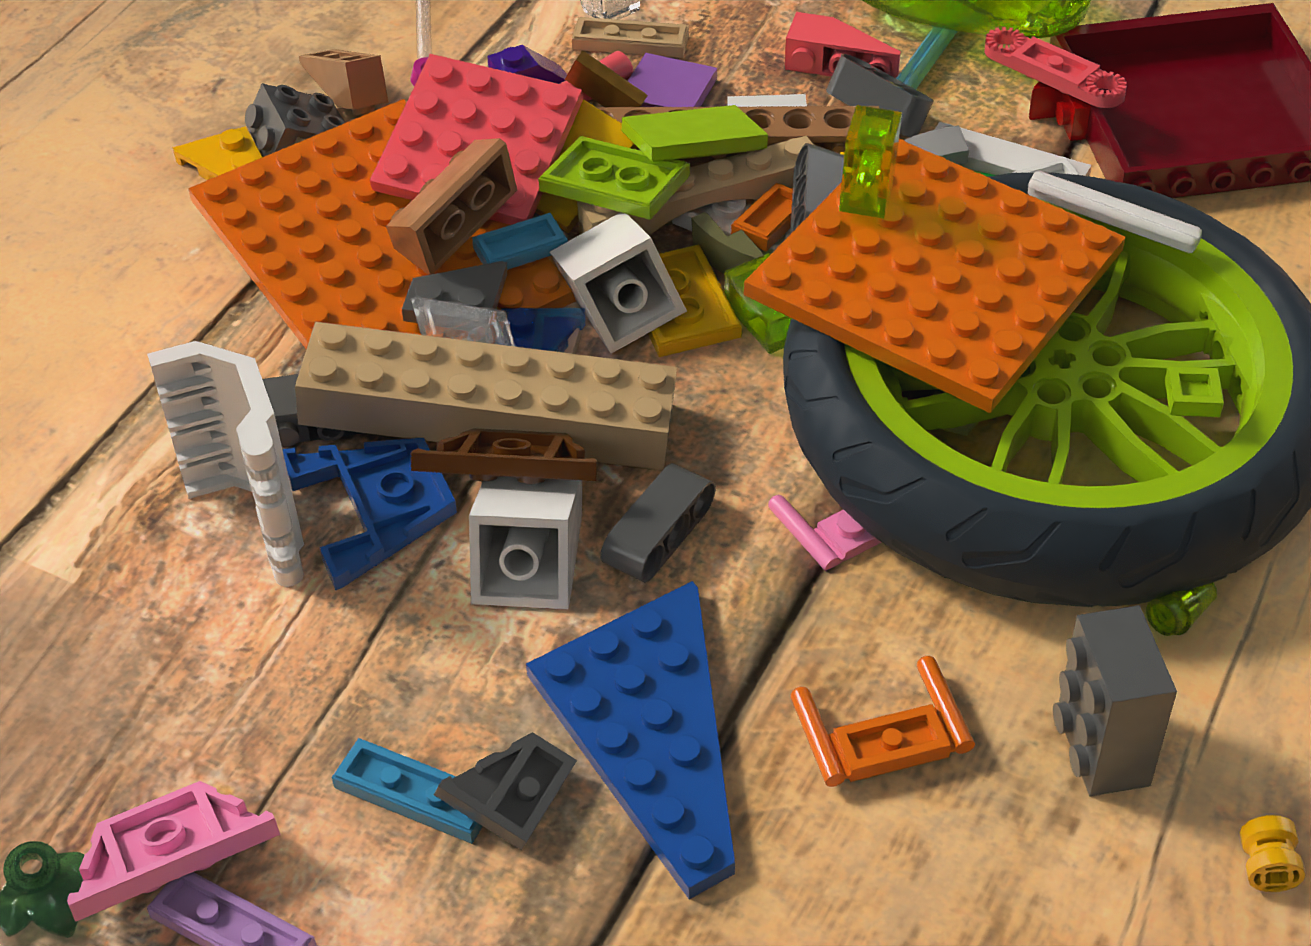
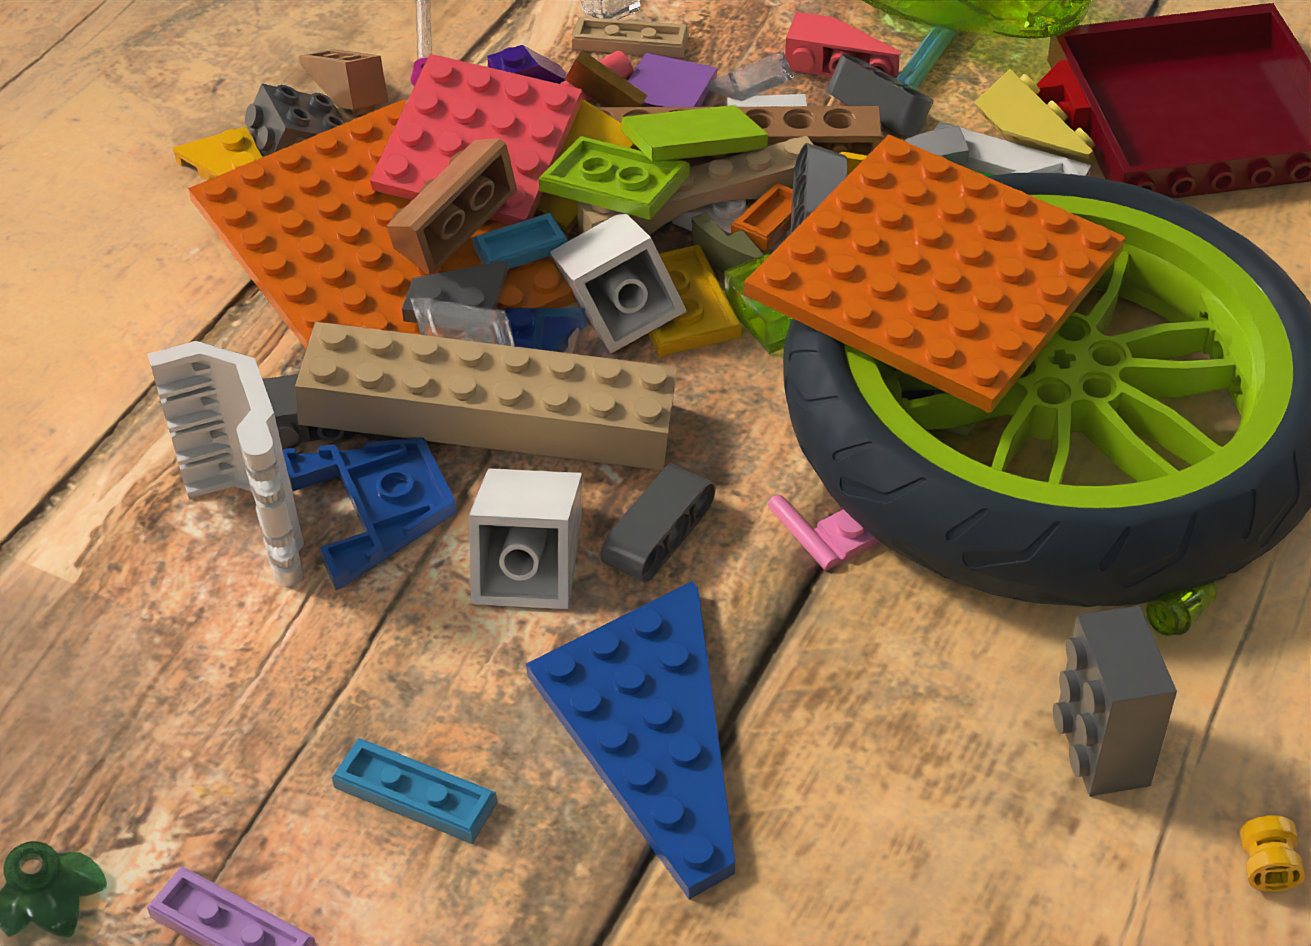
(164, 842): bright pink wing -> none
(509, 453): reddish brown wing -> none
(510, 788): dark grey wing -> none
(753, 78): none -> clear slope
(870, 161): clear neon green brick -> none
(889, 740): orange plate -> none
(1025, 119): none -> light yellow slope
(1055, 67): coral plate -> none
(1115, 211): white axle -> none
(1194, 391): lime plate -> none

